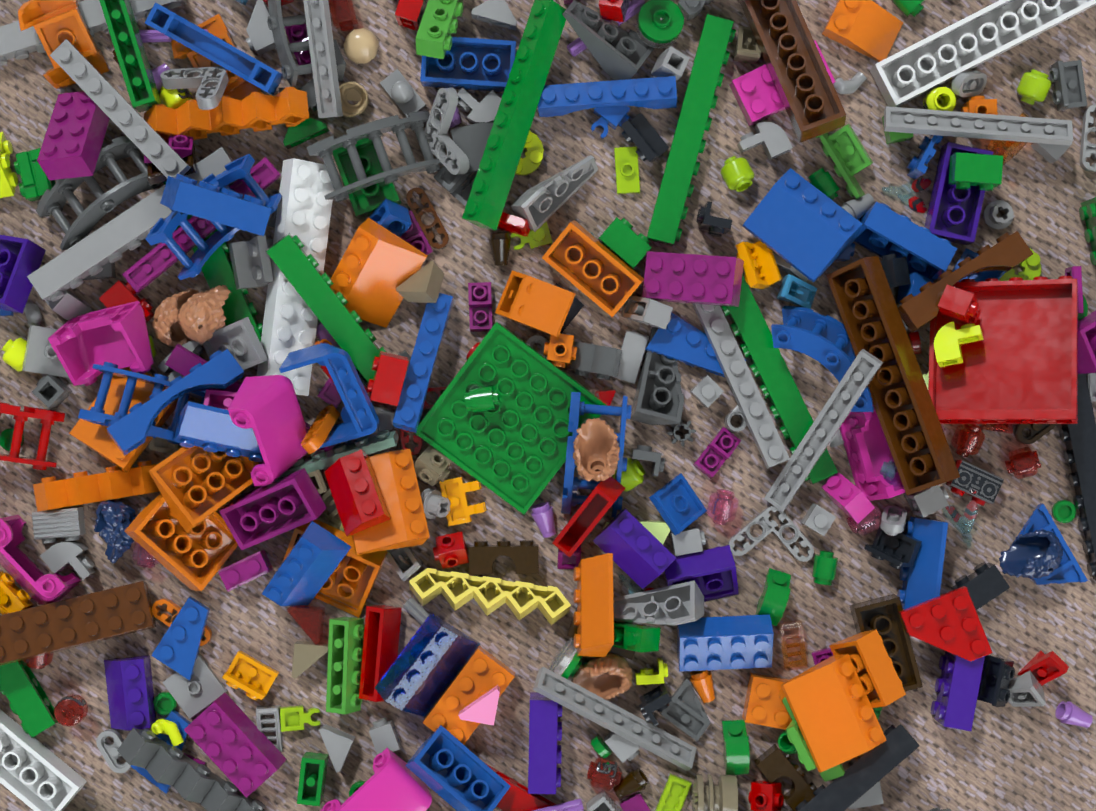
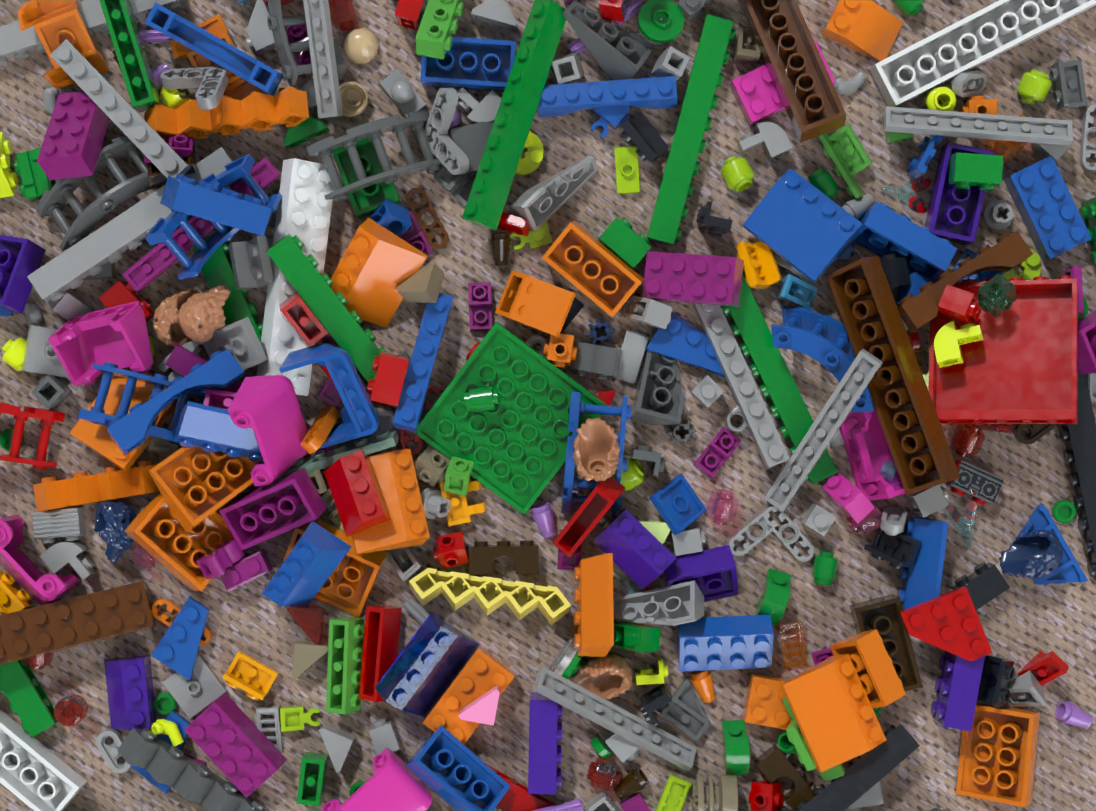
(49, 98): none -> light grey arm
(216, 564): none -> magenta leg
(303, 319): none -> red brick
(458, 476): none -> bright green bracket
(567, 68): none -> light grey brick
(602, 338): none -> dark blue gear
(996, 295): none -> clear green brick
(999, 755): none -> orange slope
(1023, 463): clear red head -> none
(1047, 208): none -> blue brick

